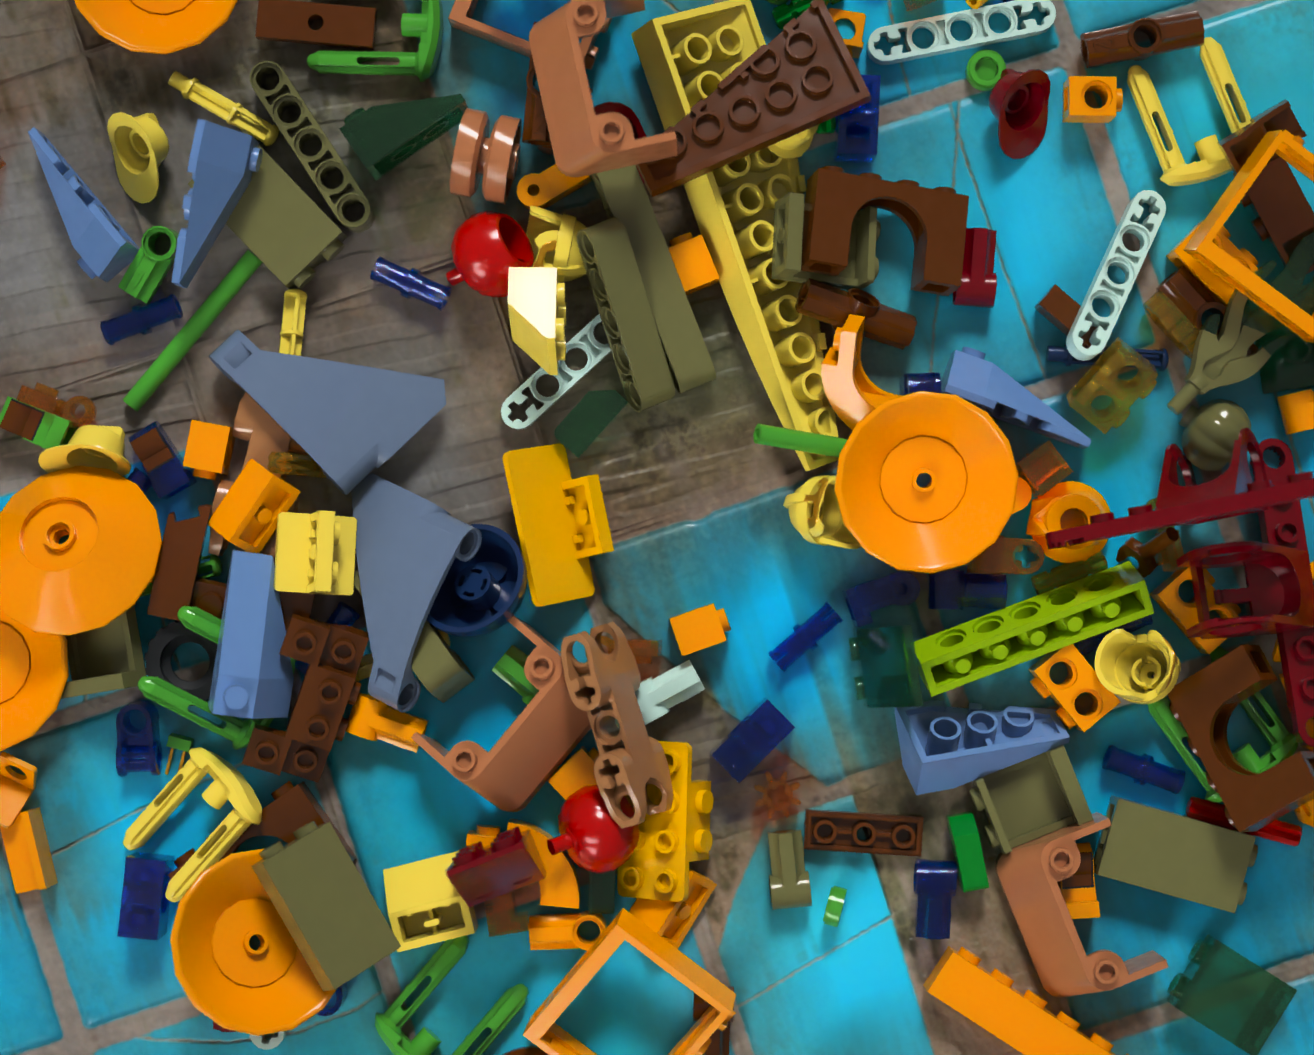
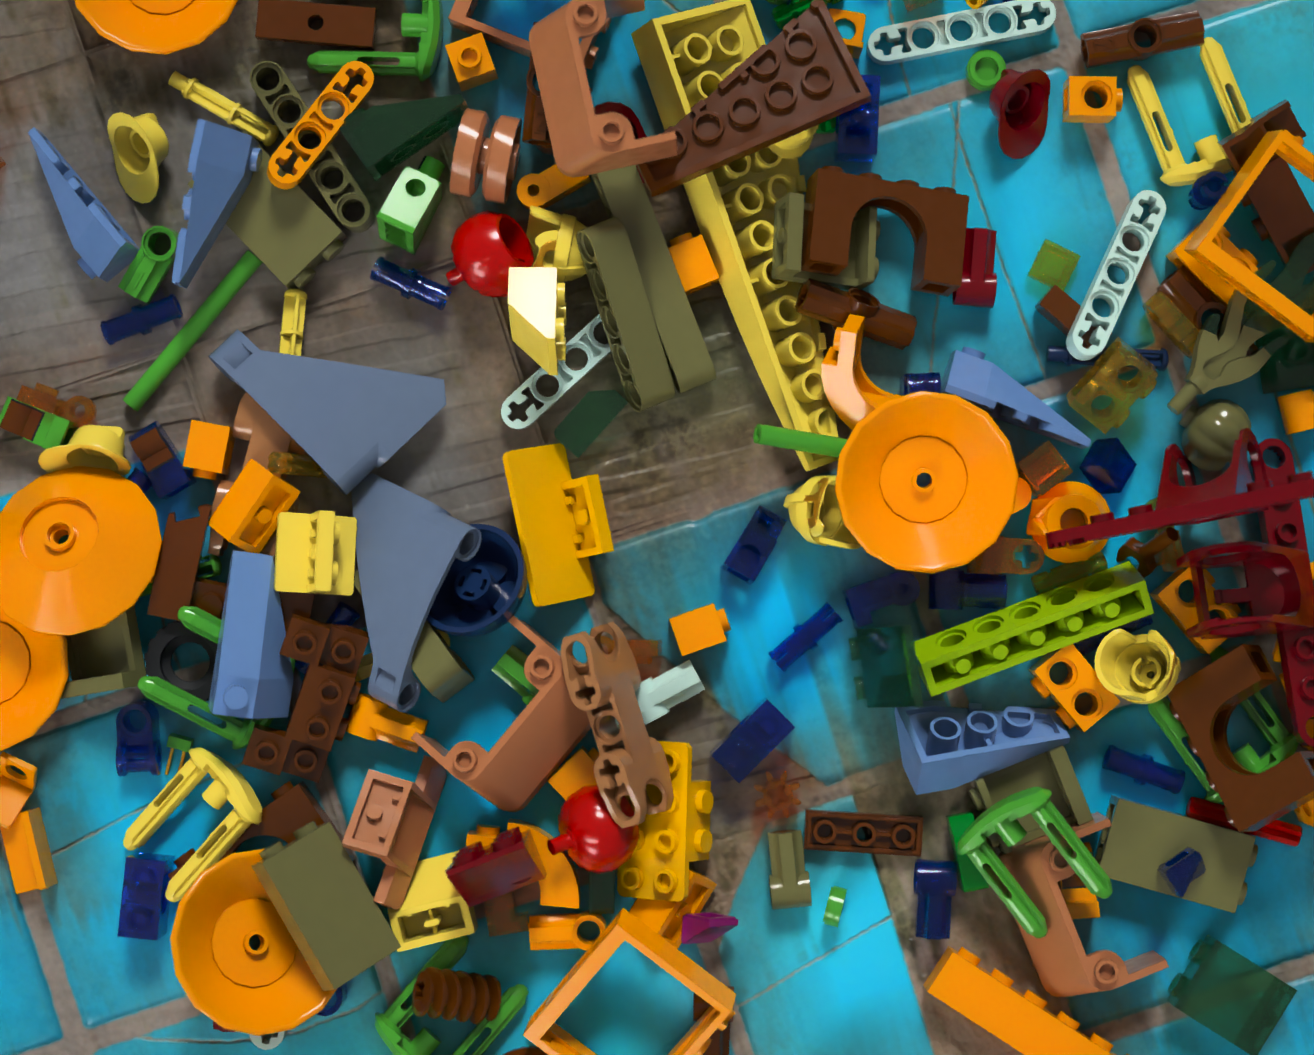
(317, 122): none -> light orange beam
(393, 824): none -> nougat plate
(407, 217): none -> bright green torso
(456, 995): none -> reddish brown piece
(471, 61): none -> light orange brick
(705, 926): none -> magenta slope
(754, 545): none -> clear blue leg
(1003, 820): none -> bright green piece
(1053, 265): none -> clear yellow tile
(1107, 466): none -> clear blue slope
(1182, 870): none -> clear blue slope
(1207, 190): none -> clear blue pin

